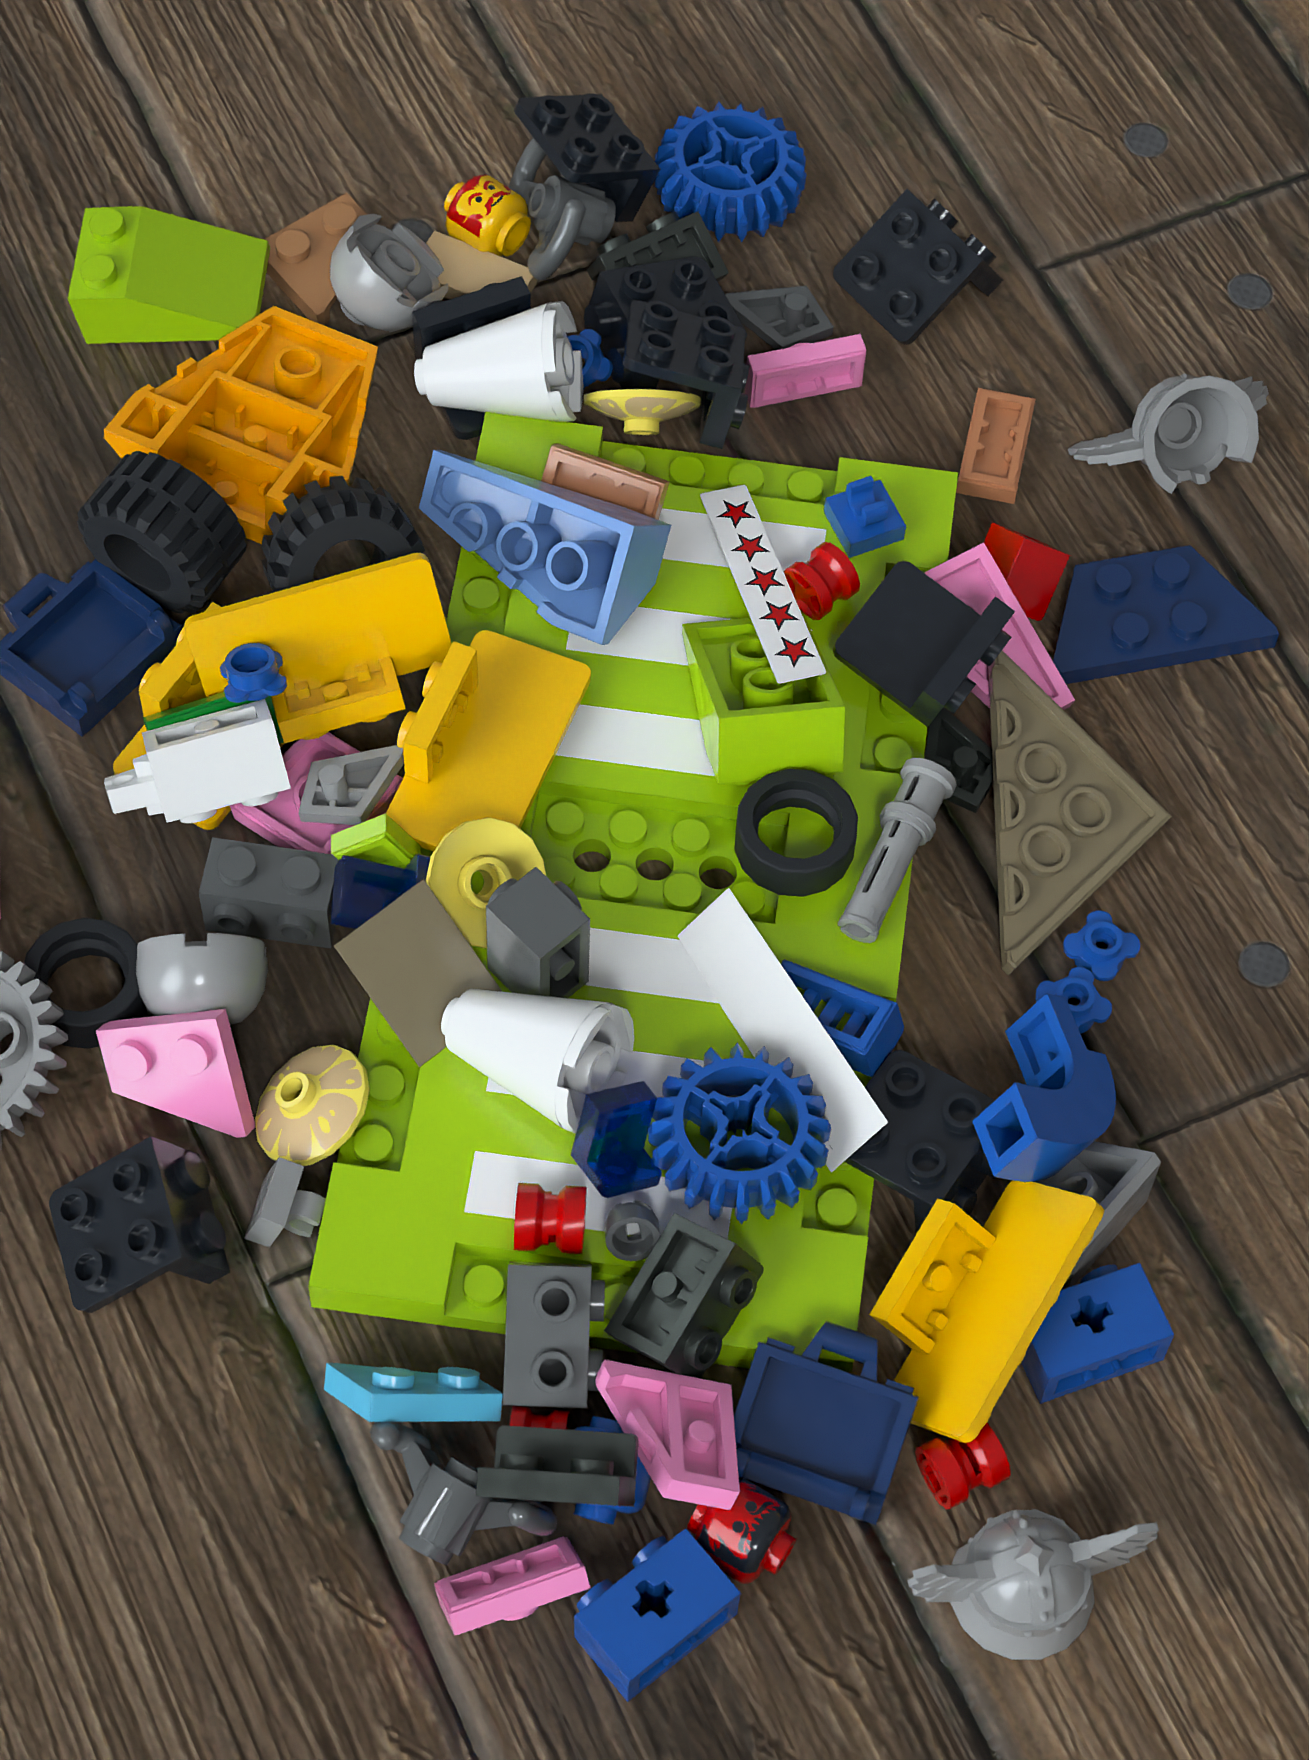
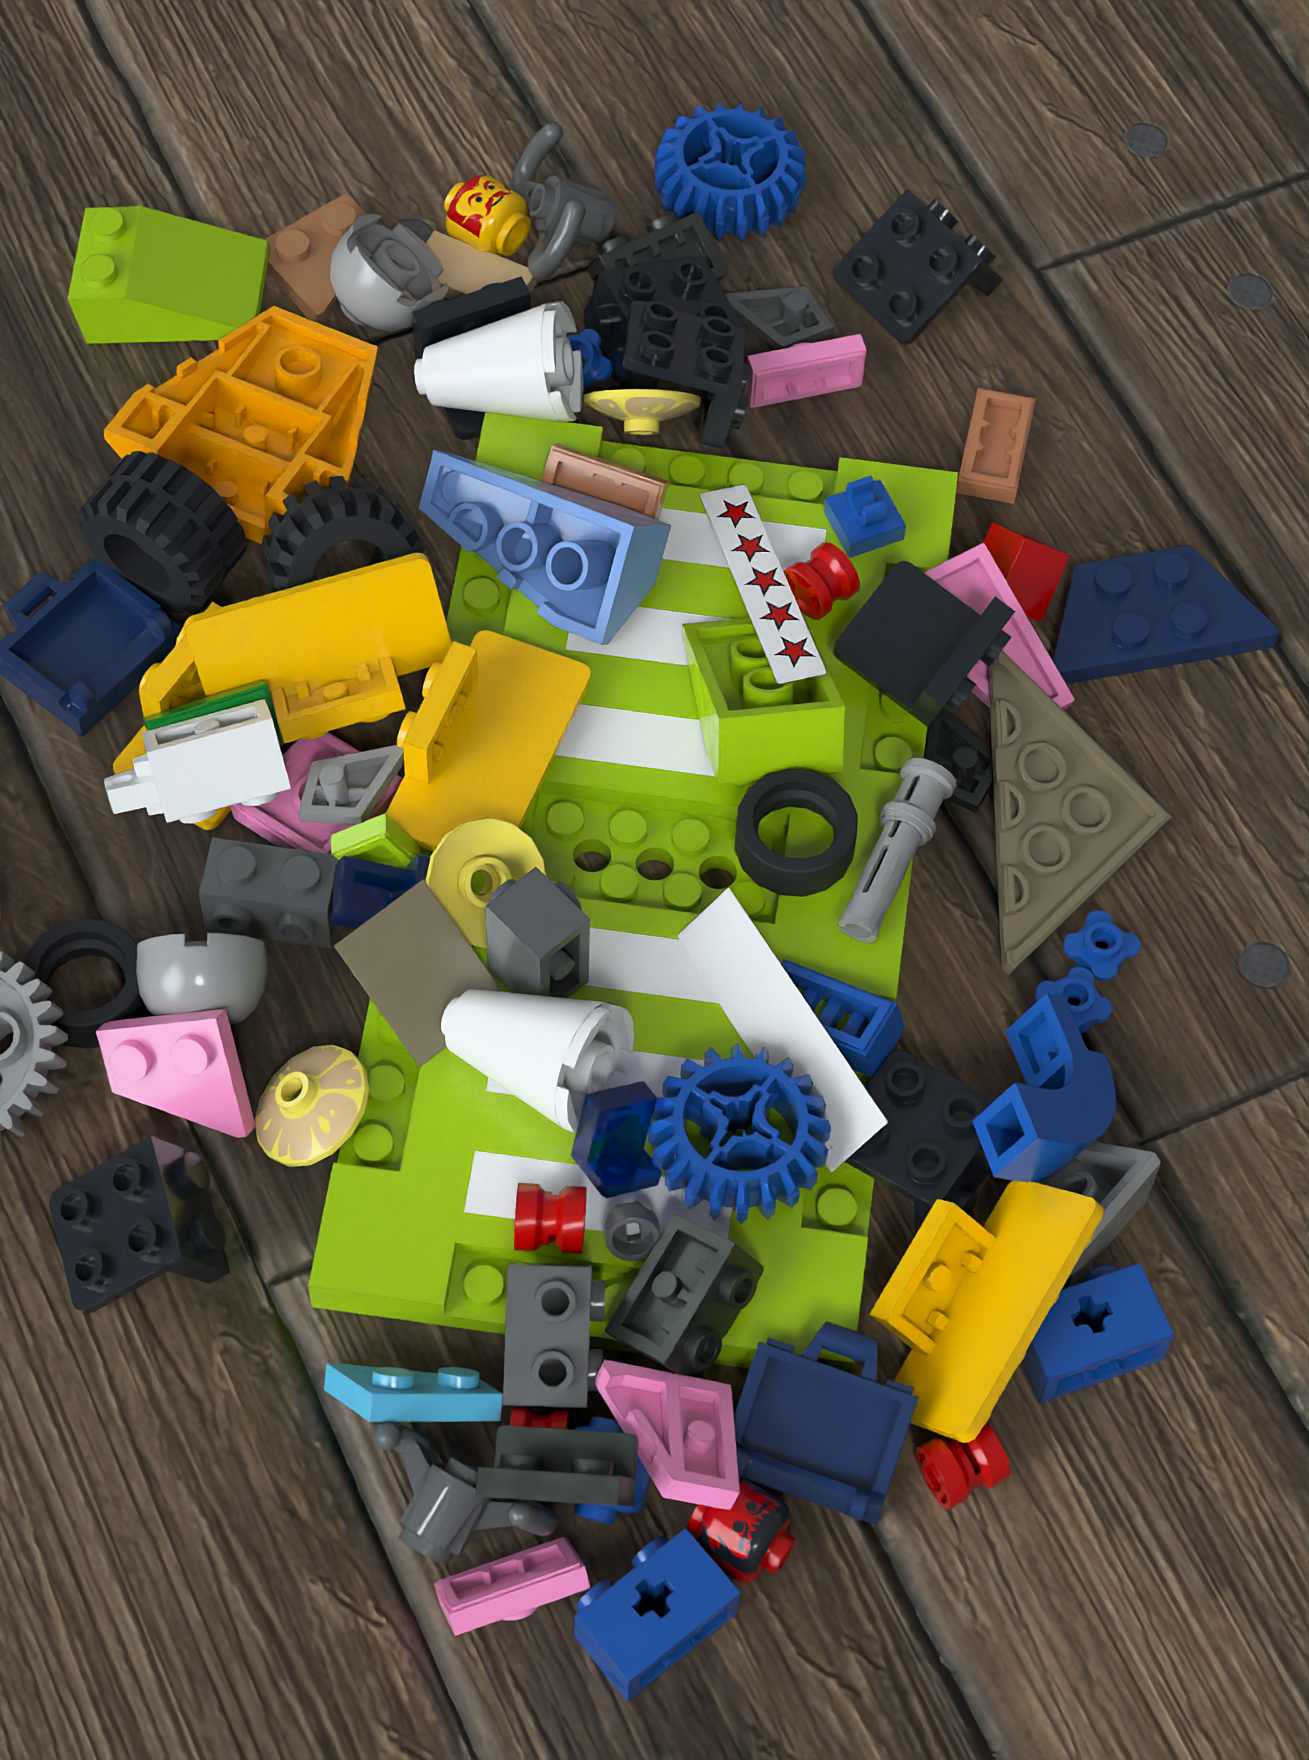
(252, 673): blue plate -> none
(283, 1205): light grey tile -> none
(591, 147): black bracket -> none
(1027, 1581): light grey helmet -> none
(1185, 429): light grey helmet -> none

